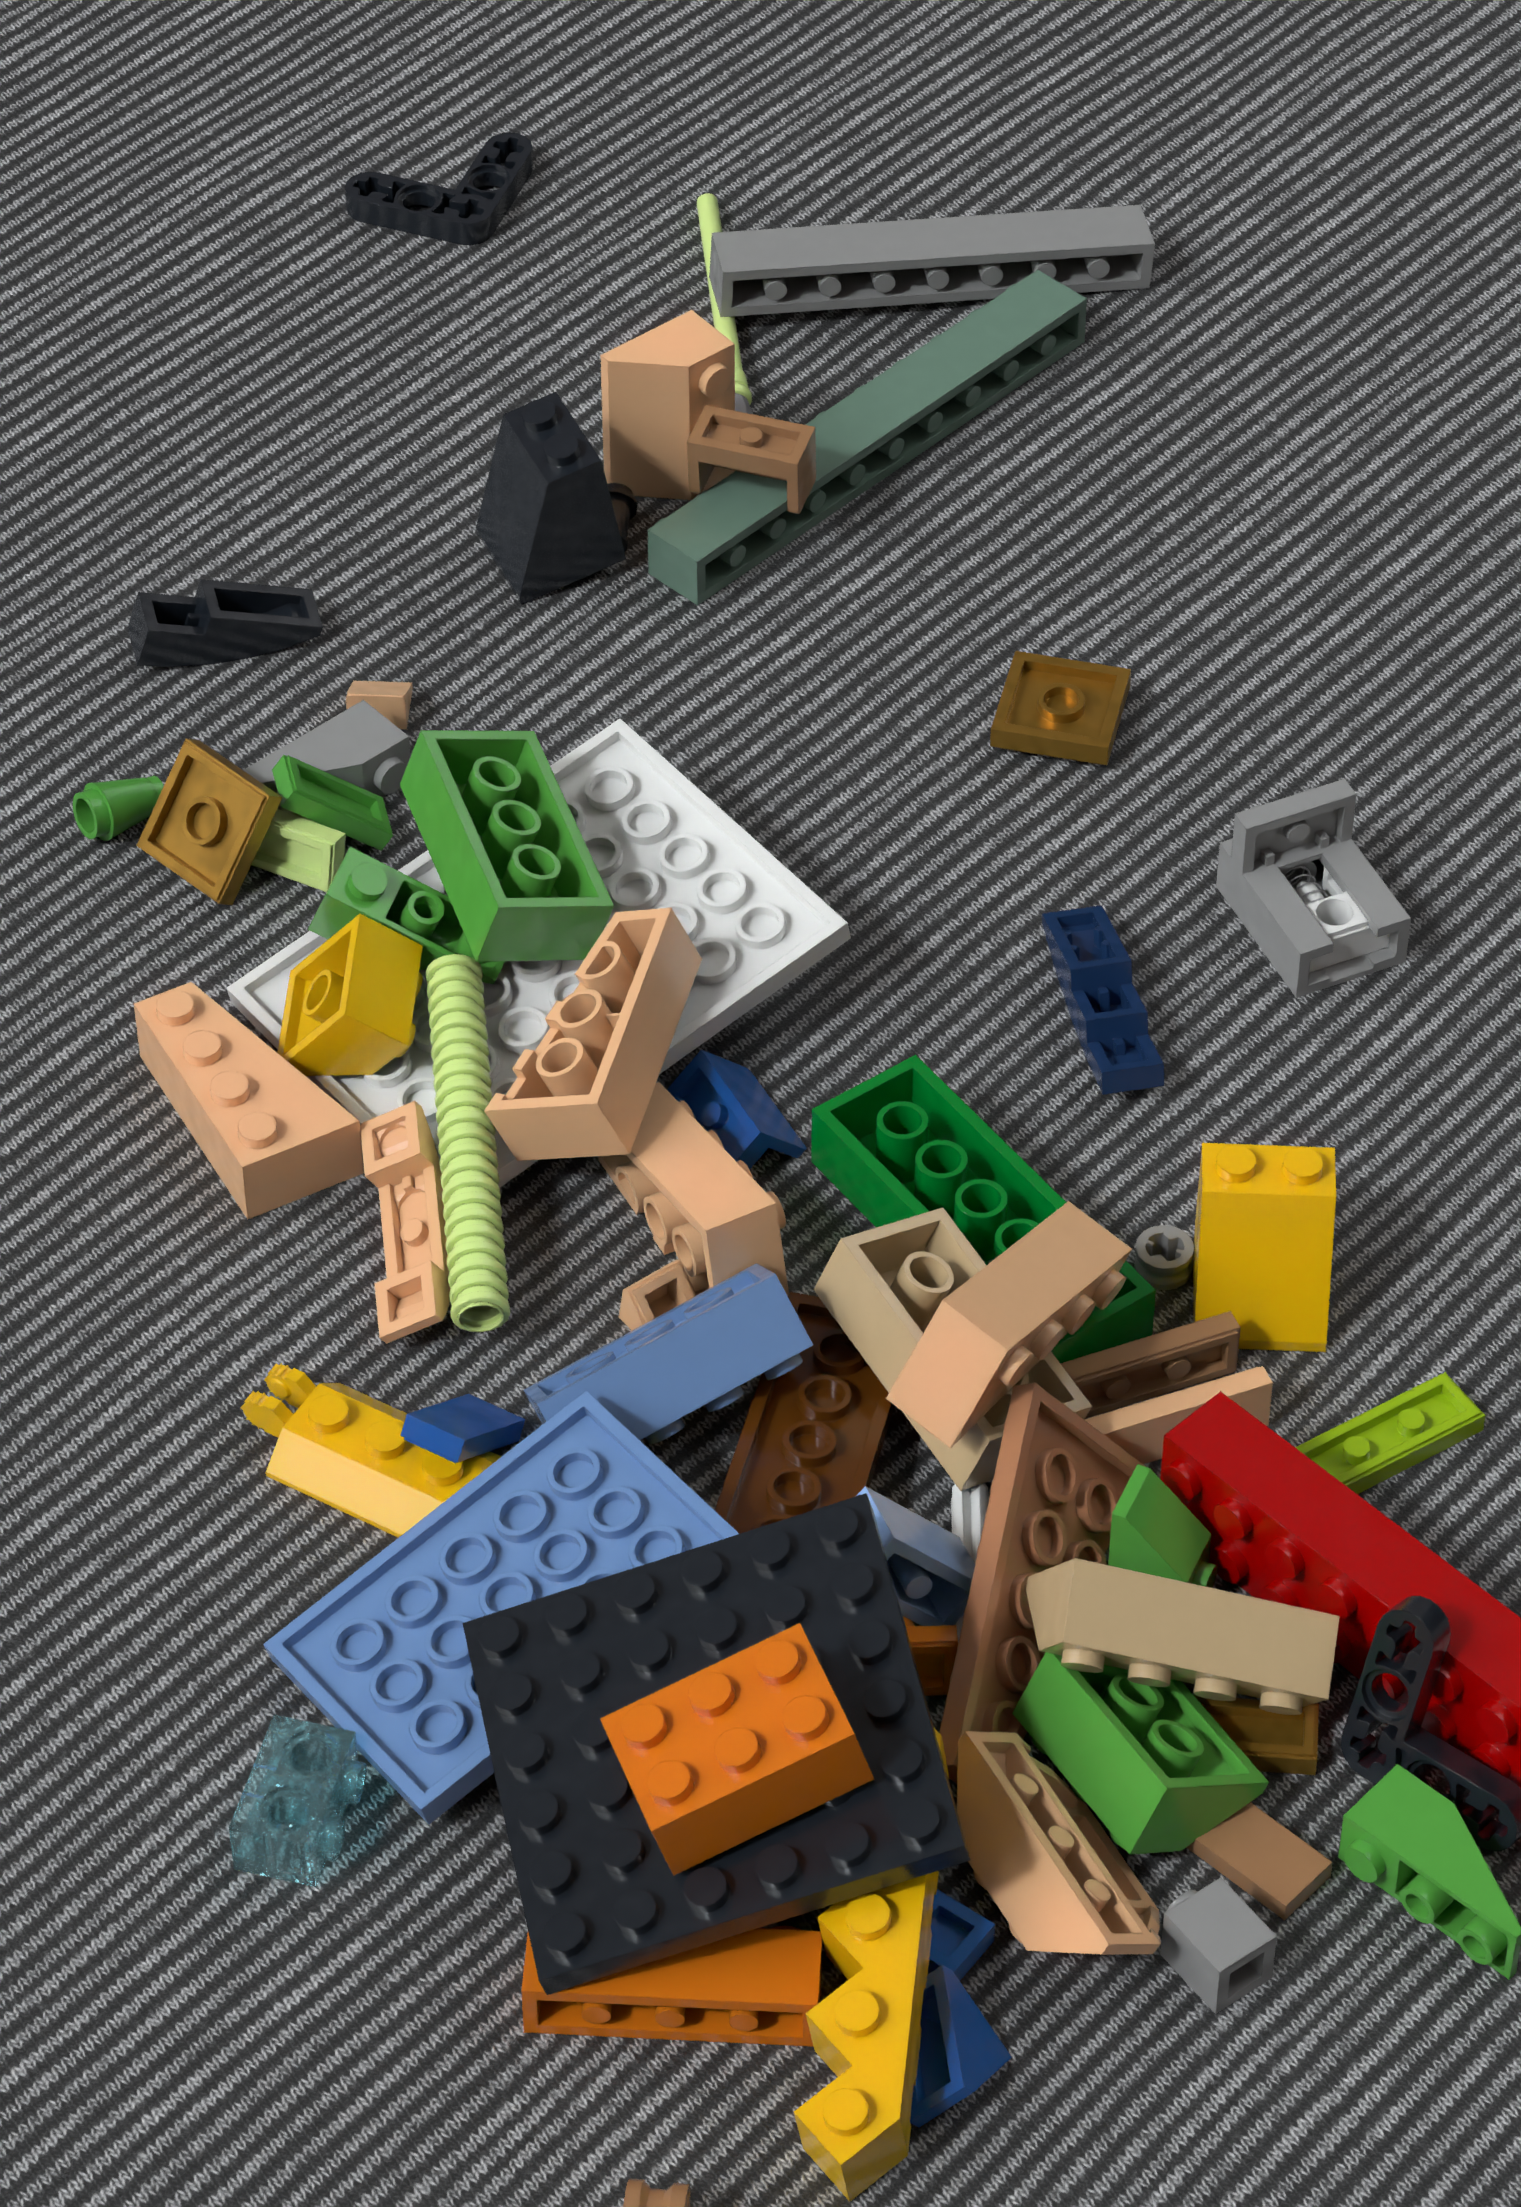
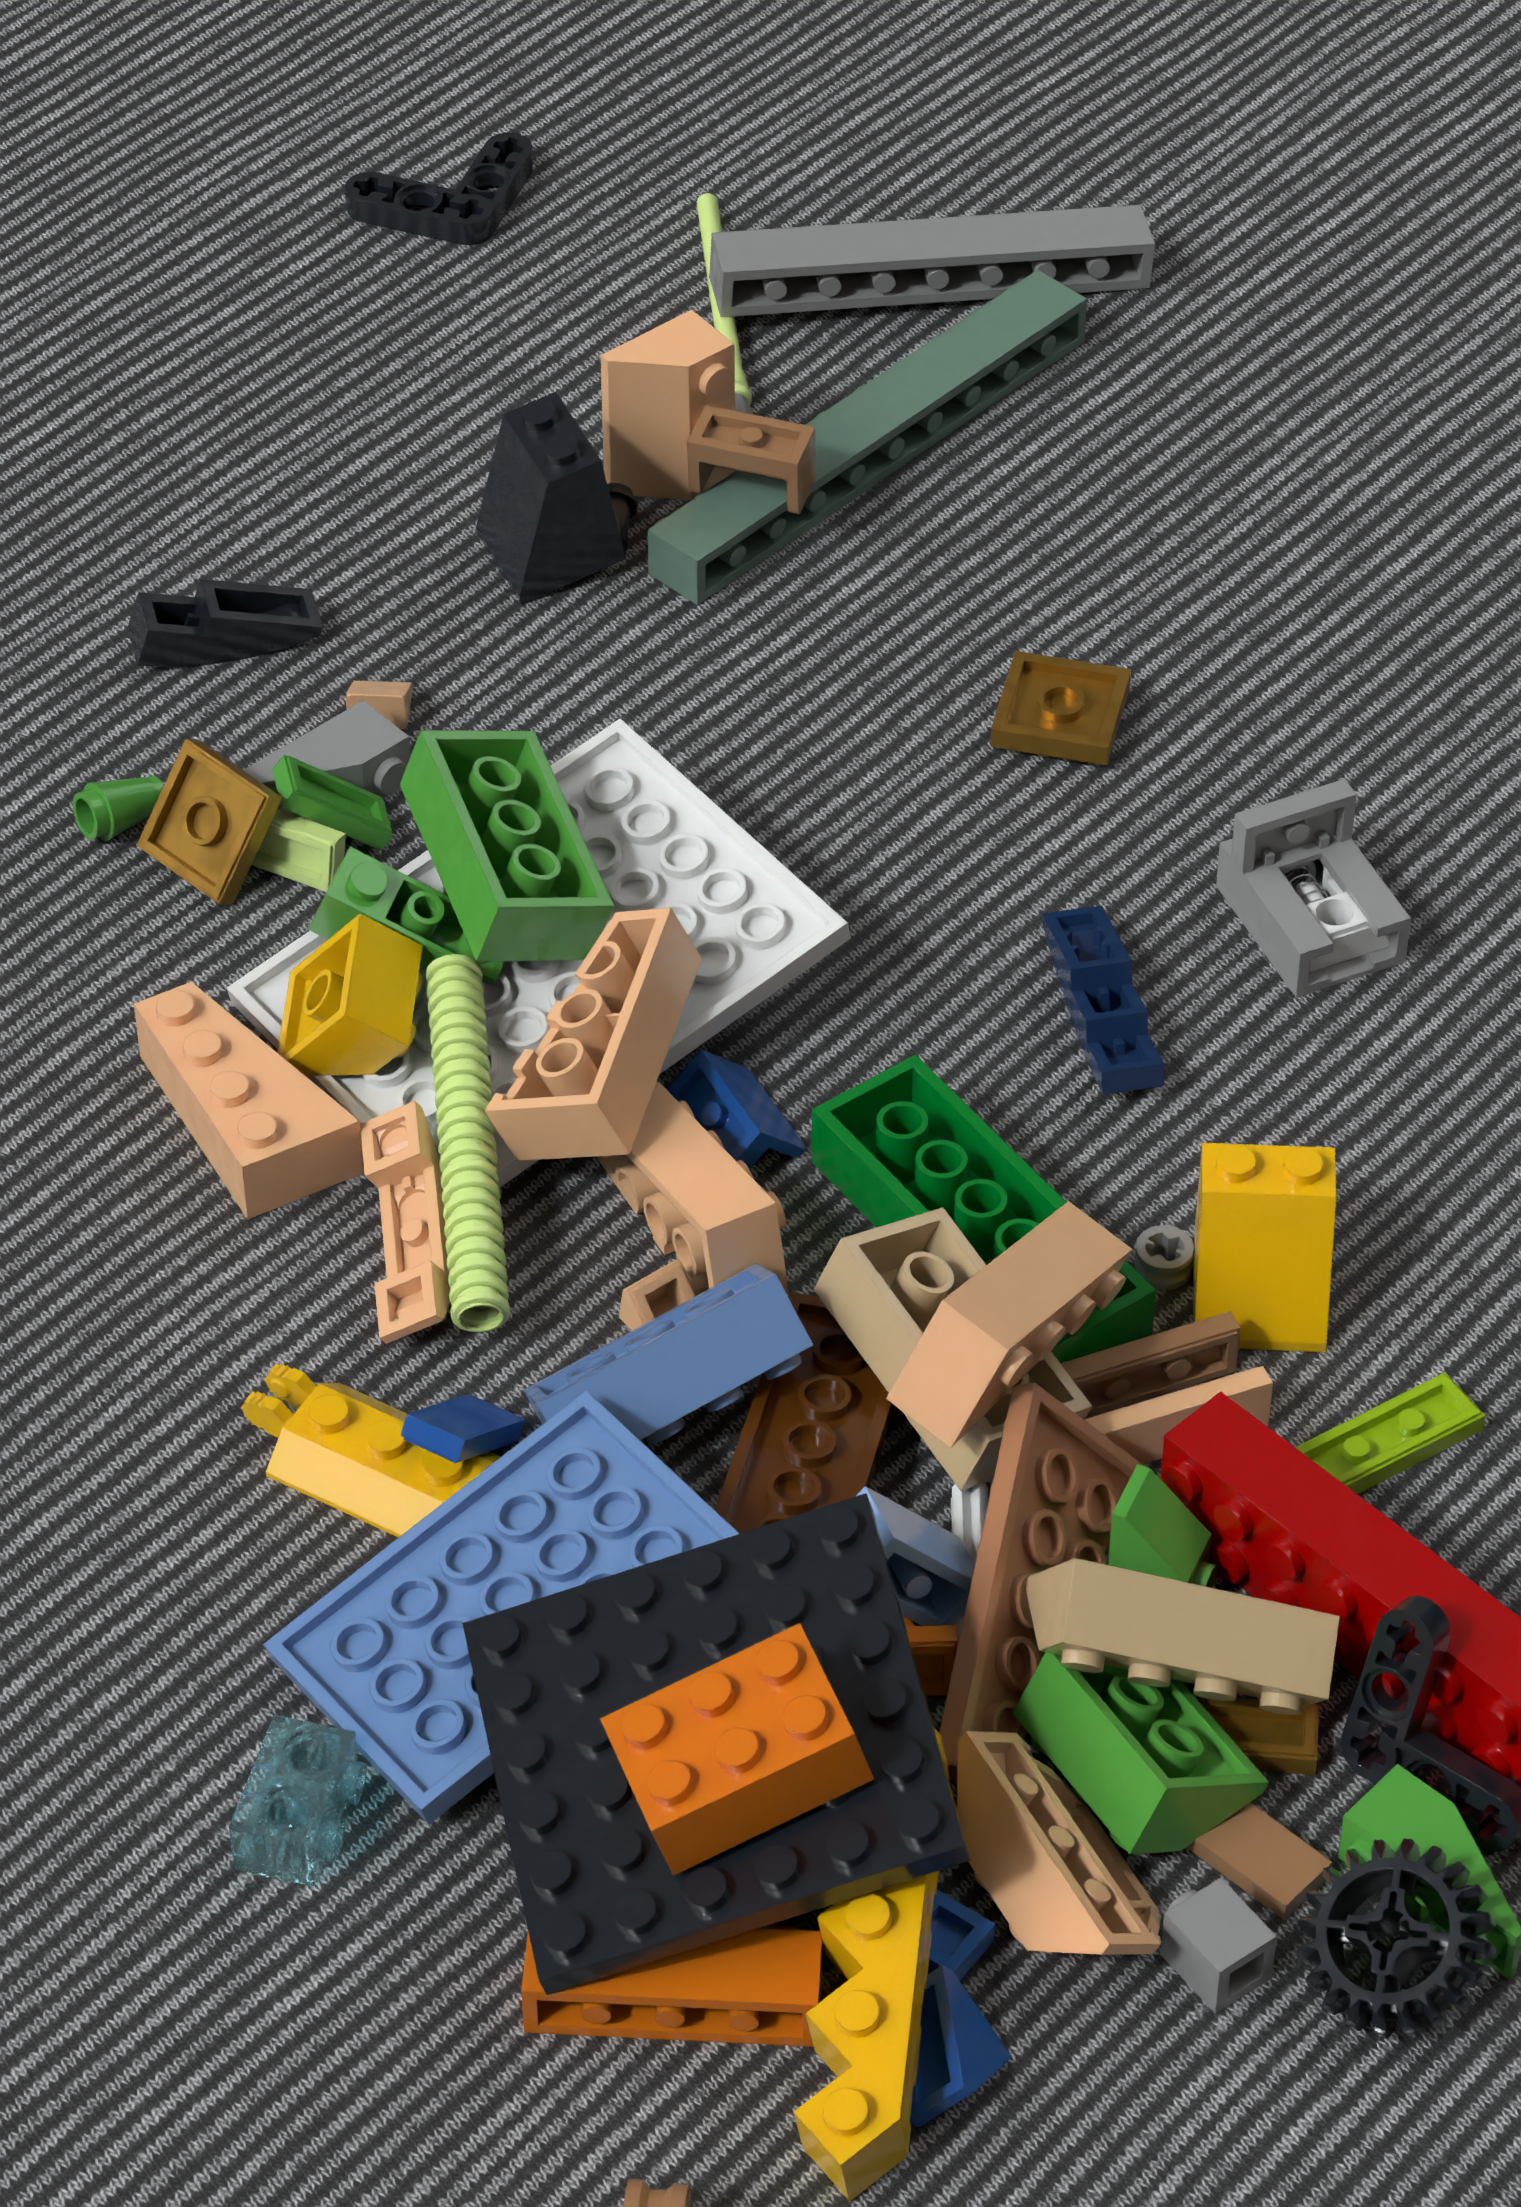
(1399, 1881): none -> black gear

